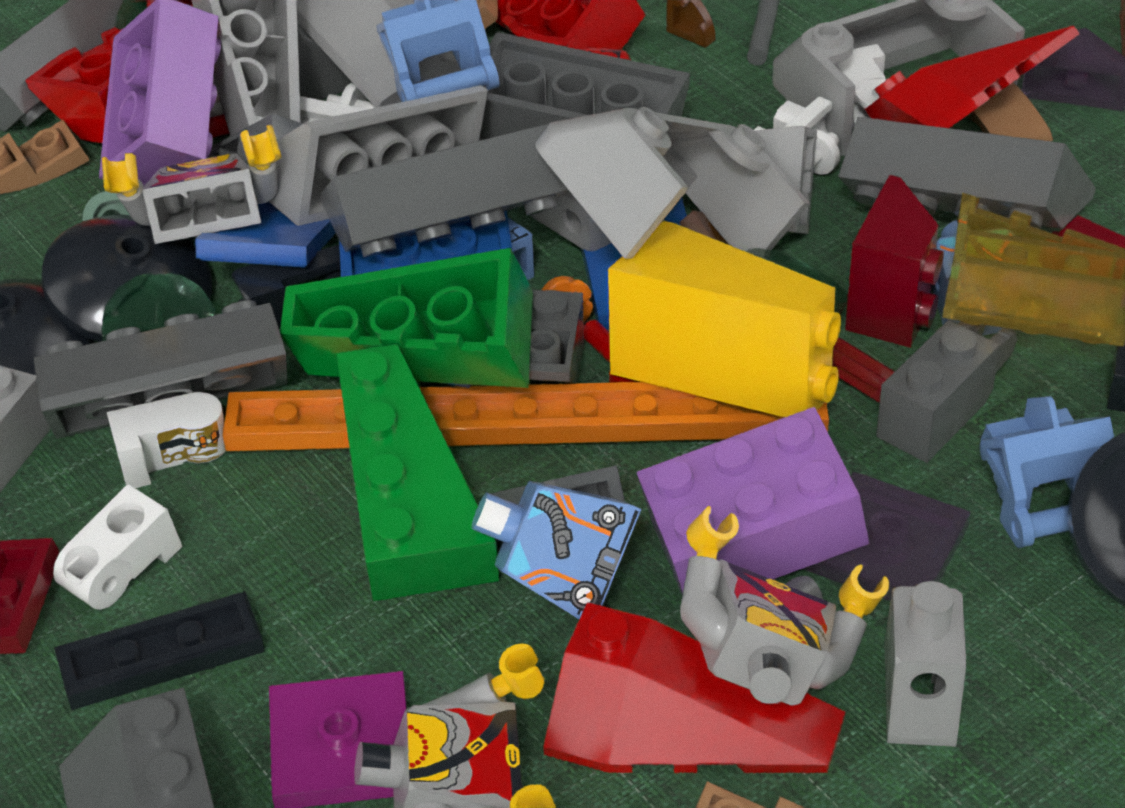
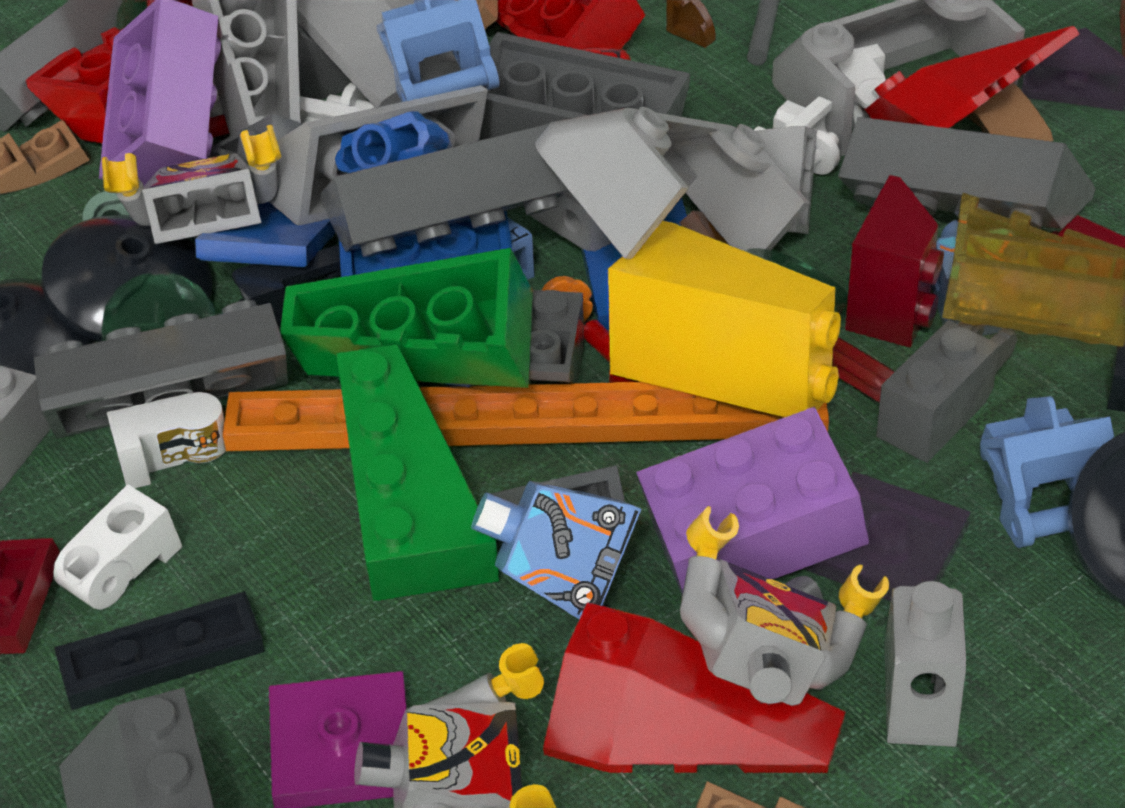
(390, 141): none -> blue rock

